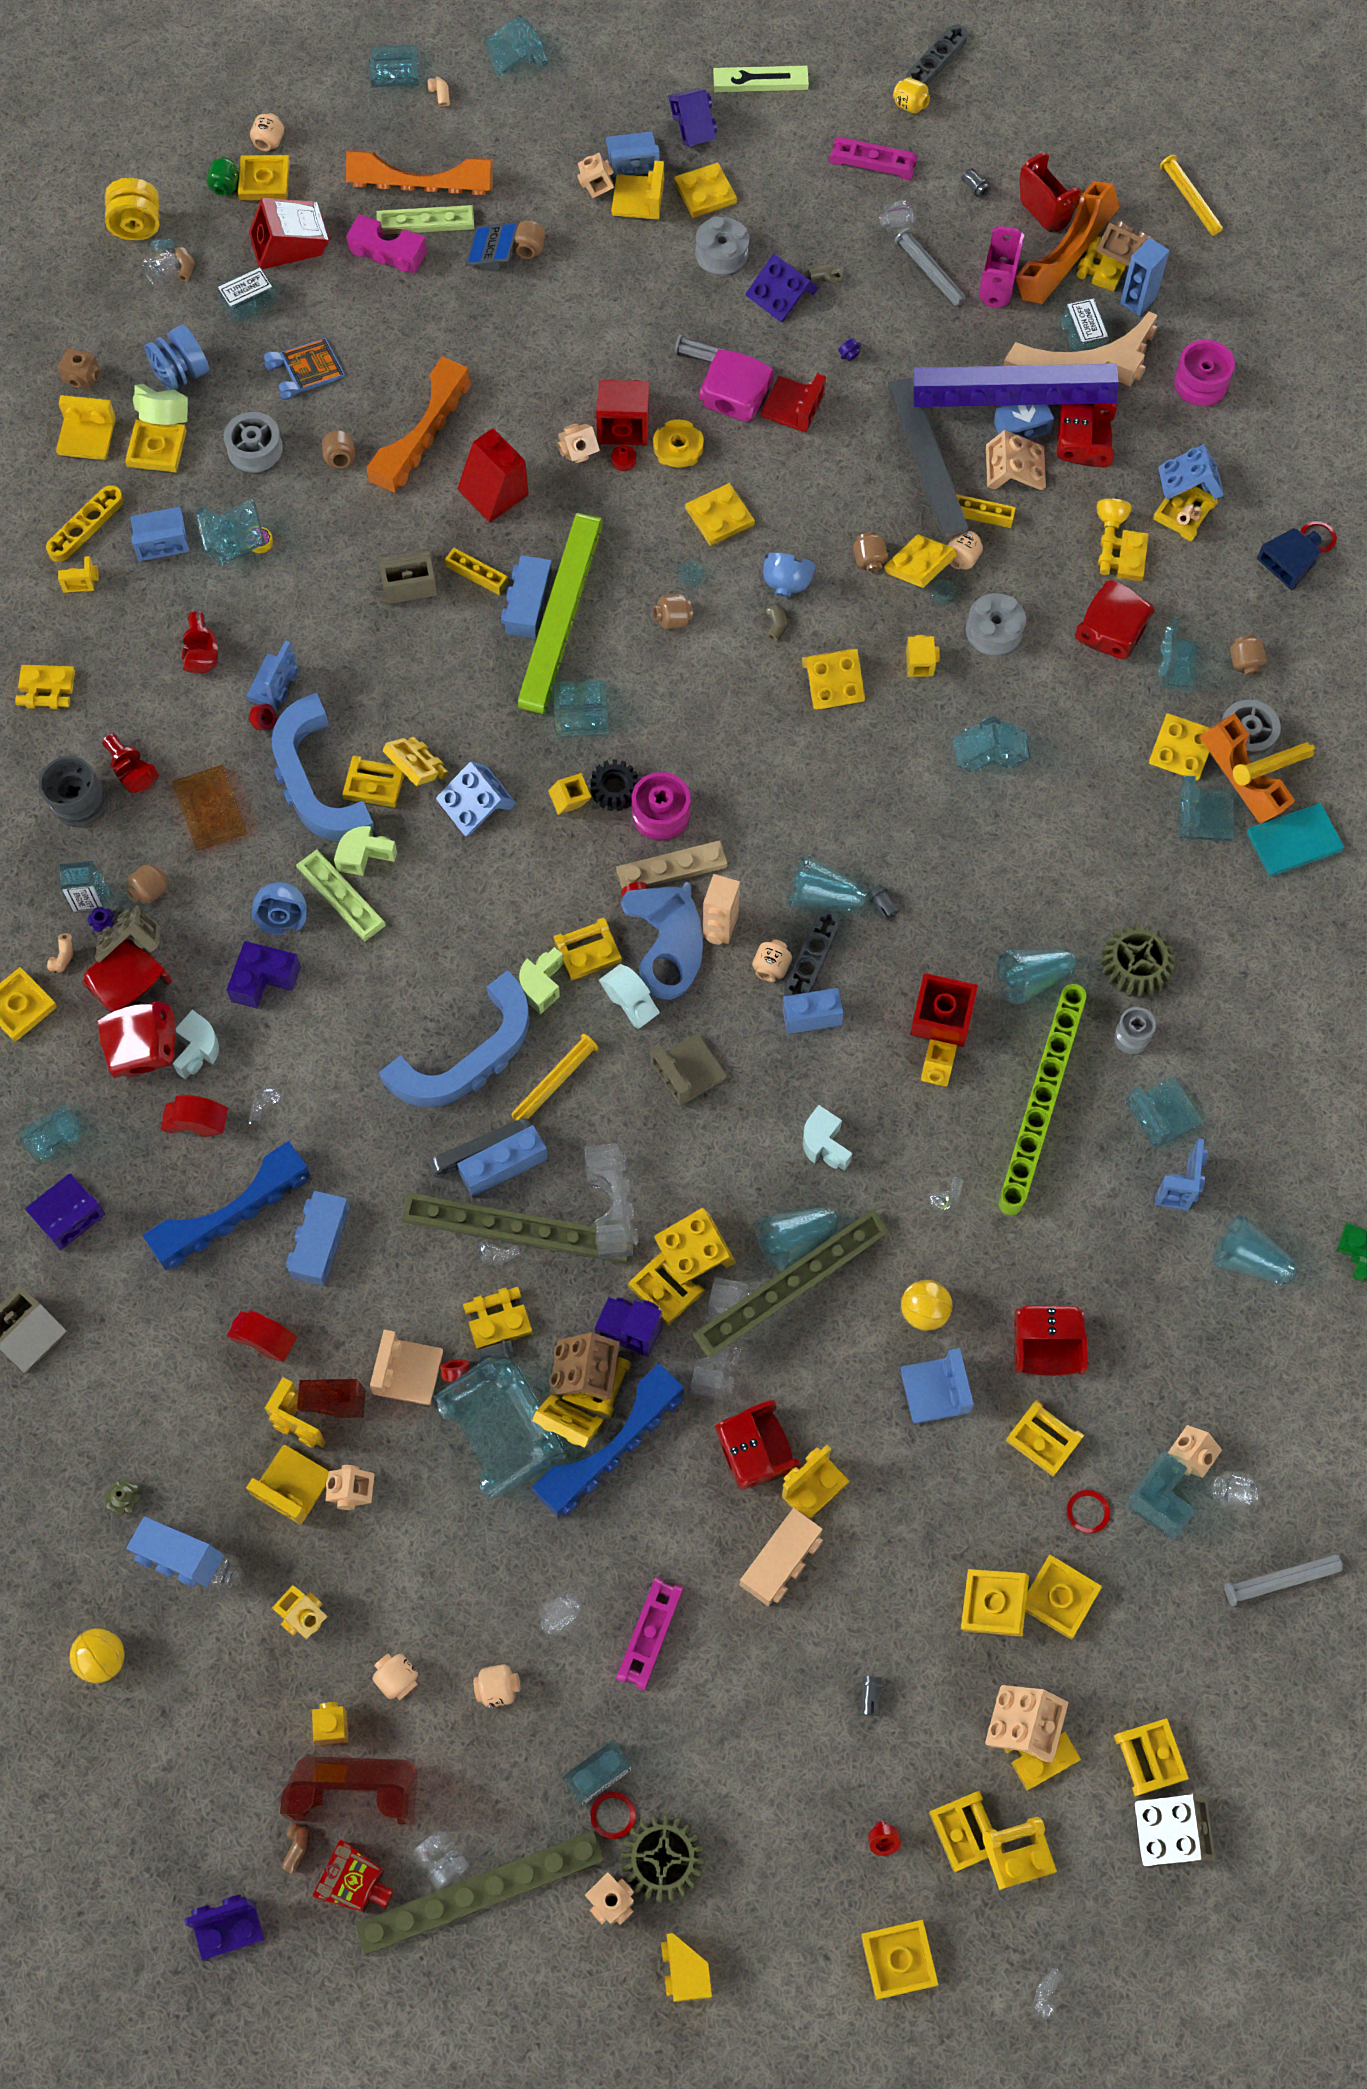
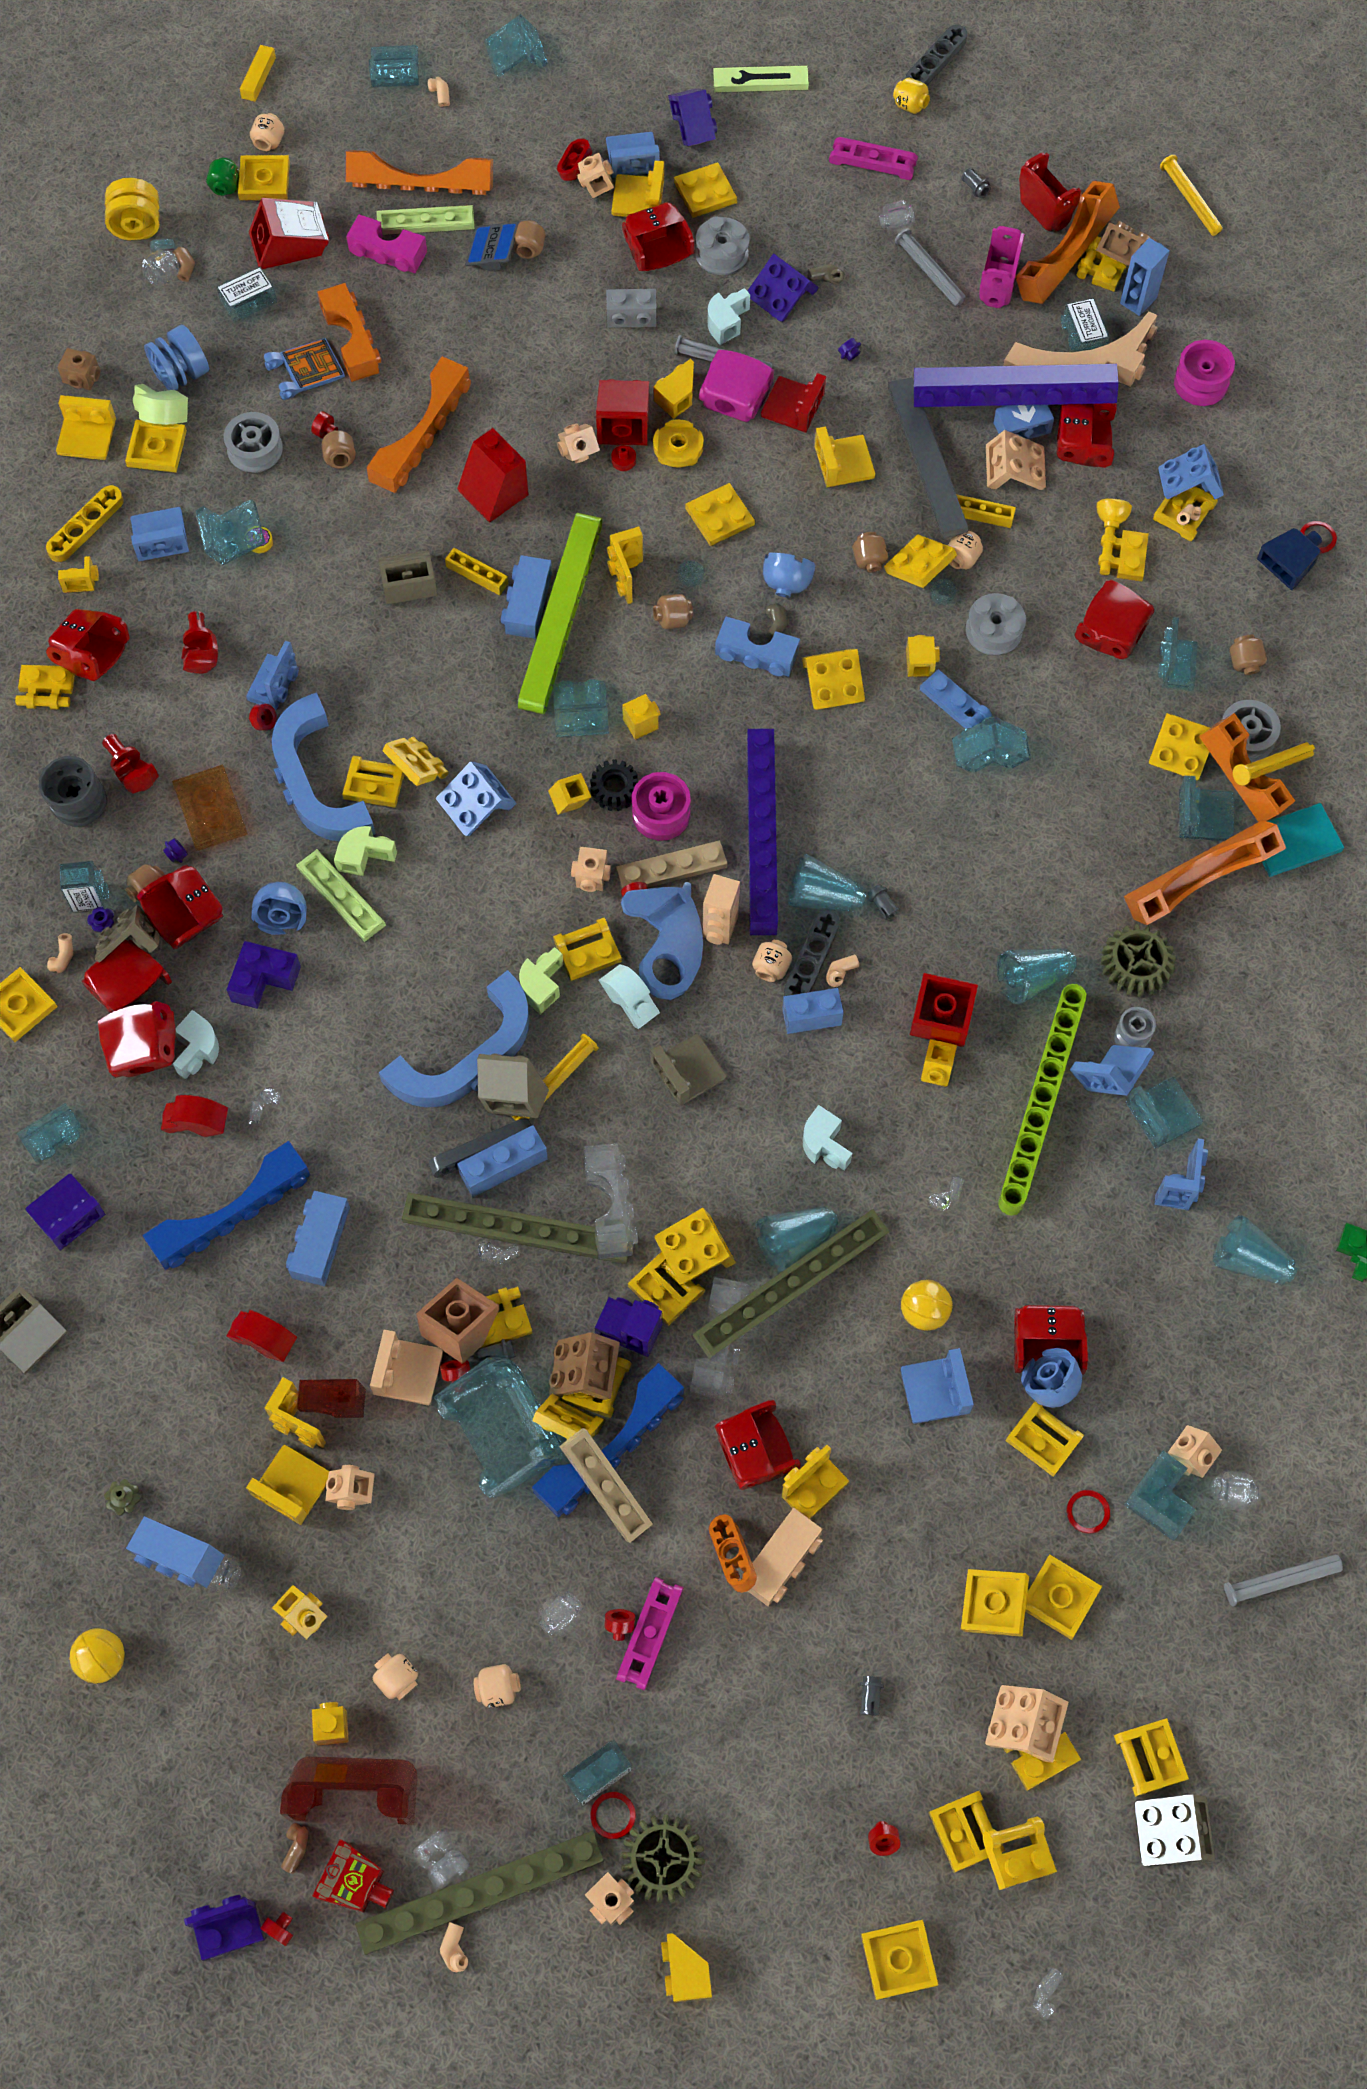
(88, 643): none -> red piece
(175, 850): none -> dark purple plate
(180, 905): none -> red piece
(257, 73): none -> yellow piece
(278, 1929): none -> red tile
(323, 424): none -> red tile
(340, 310): none -> orange arch
(451, 1951): none -> light nougat arm
(457, 1320): none -> nougat slope
(510, 1085): none -> dark tan slope
(575, 153): none -> red plate
(591, 869): none -> light nougat brick
(606, 1485): none -> tan plate
(619, 1623): none -> red tile
(625, 553): none -> yellow bracket
(631, 308): none -> light grey brick
(641, 716): none -> yellow brick
(658, 237): none -> red piece
(676, 390): none -> yellow slope
(724, 313): none -> light aqua brick
(741, 1560): none -> orange beam
(762, 832): none -> dark purple brick
(776, 656): none -> medium blue arch
(838, 969): none -> light nougat arm
(843, 459): none -> yellow bracket
(954, 700): none -> medium blue plate
(1052, 1378): none -> medium blue cylinder
(1116, 1071): none -> medium blue bracket
(1168, 890): none -> orange arch

